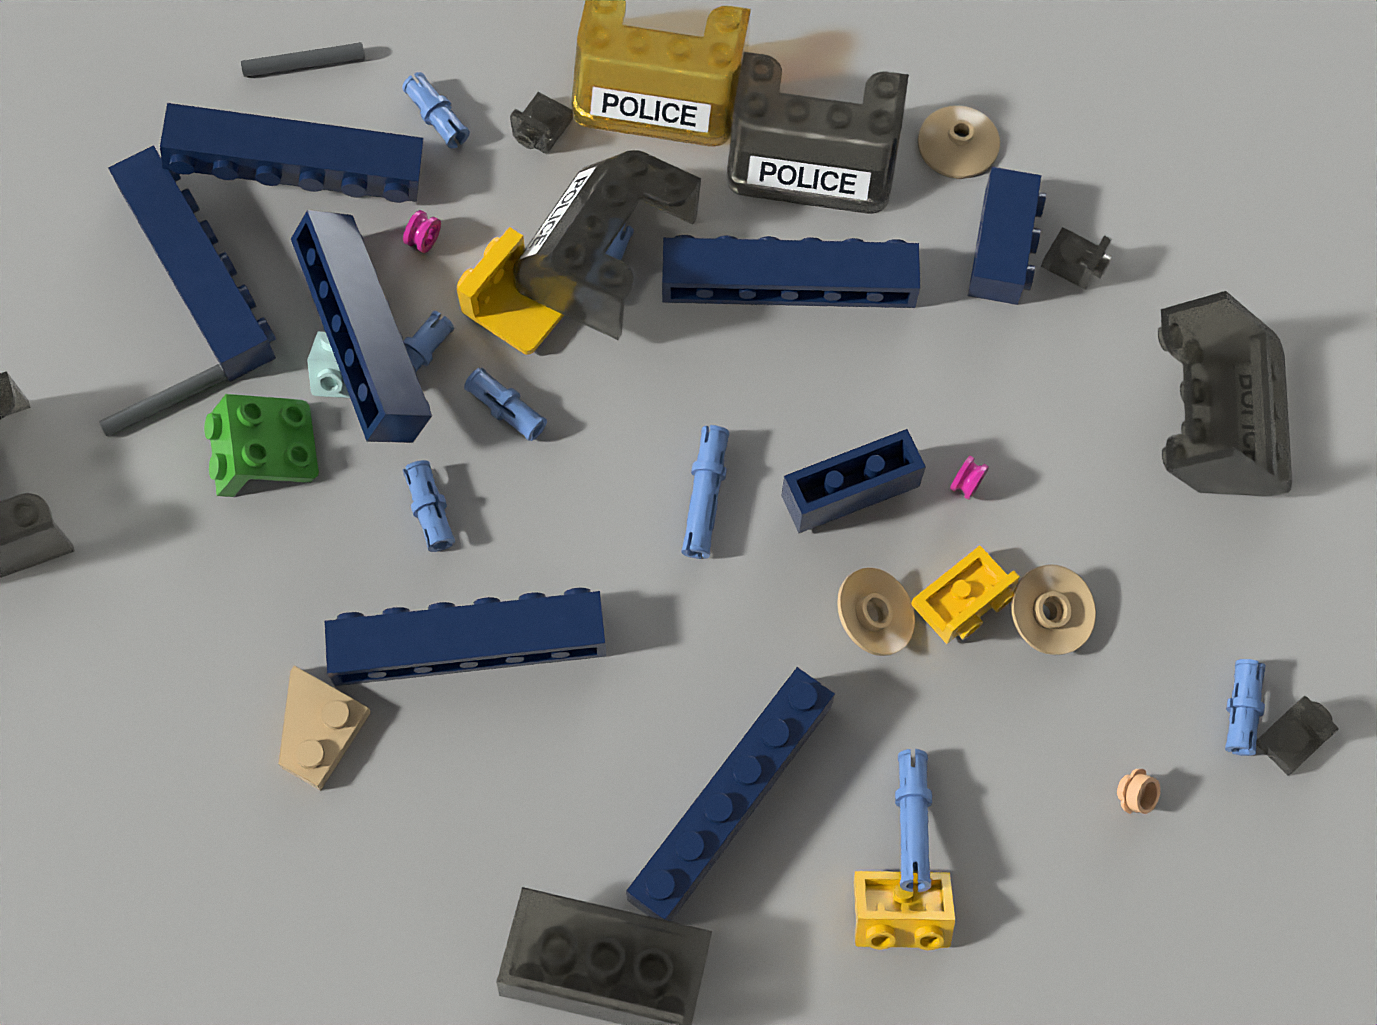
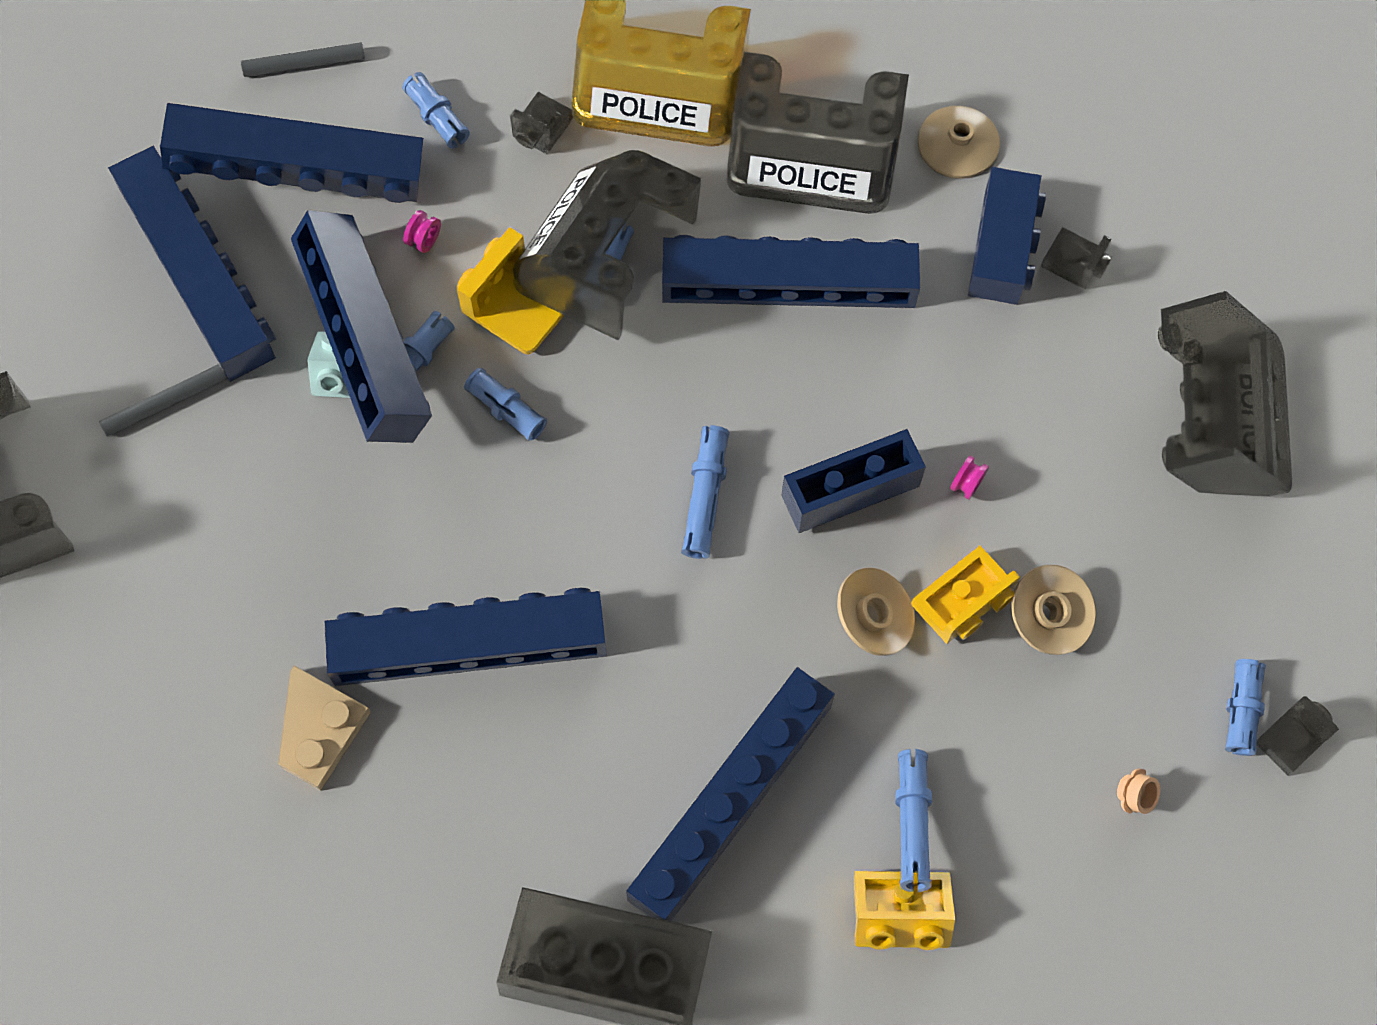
(260, 441): bright green bracket -> none
(428, 506): medium blue pin -> none

